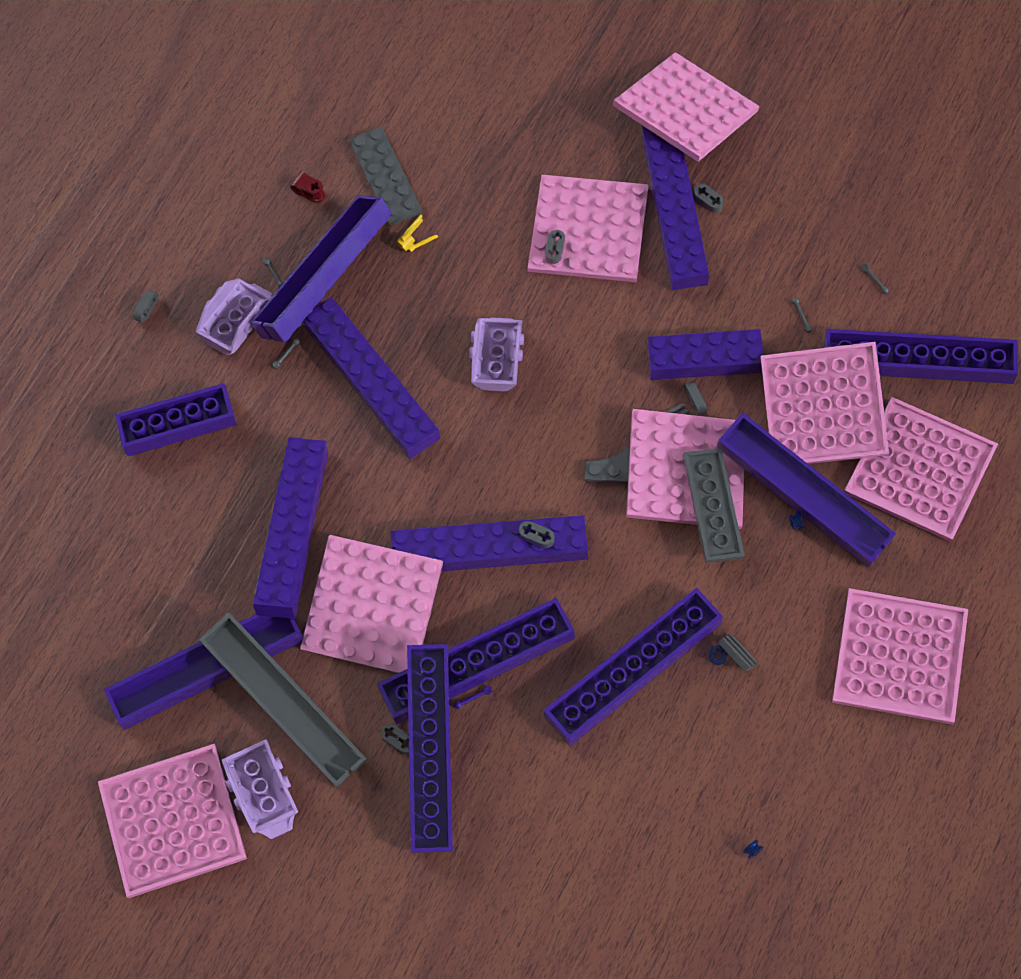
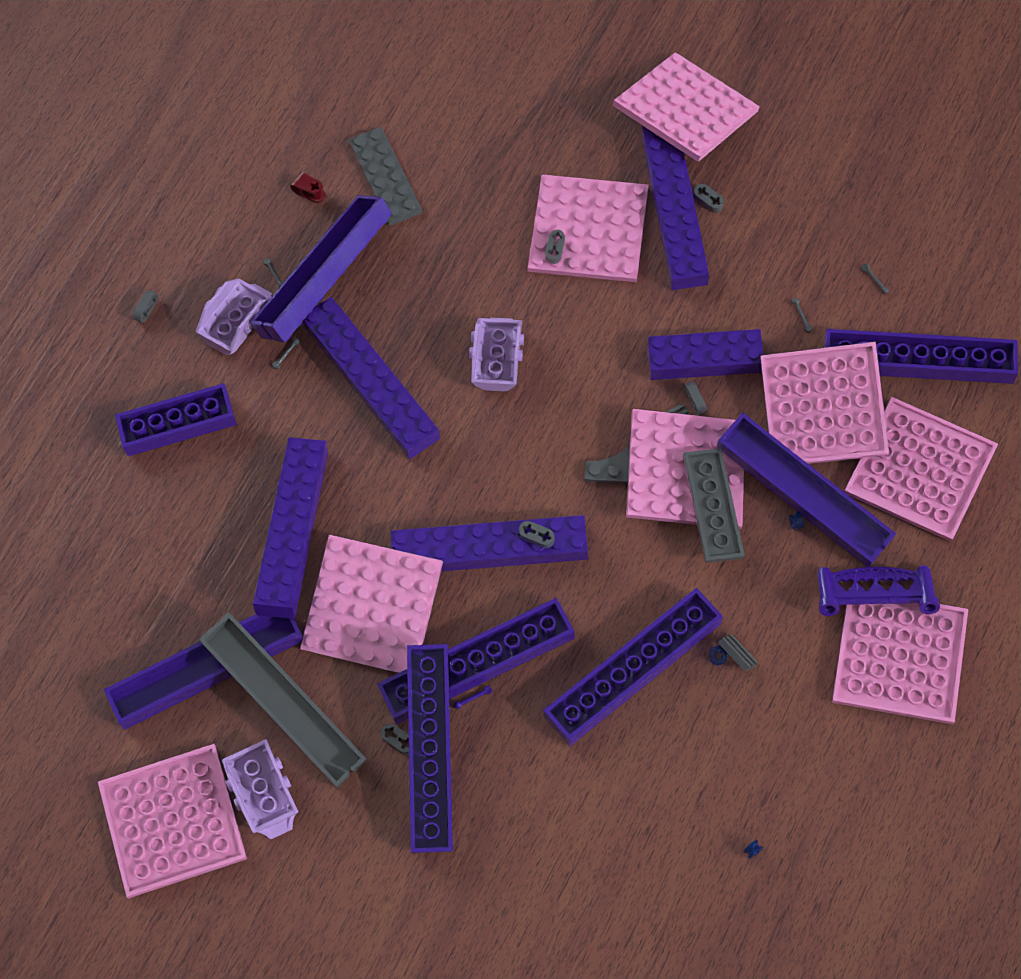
(406, 241): yellow plant -> none
(834, 595): none -> dark purple piece

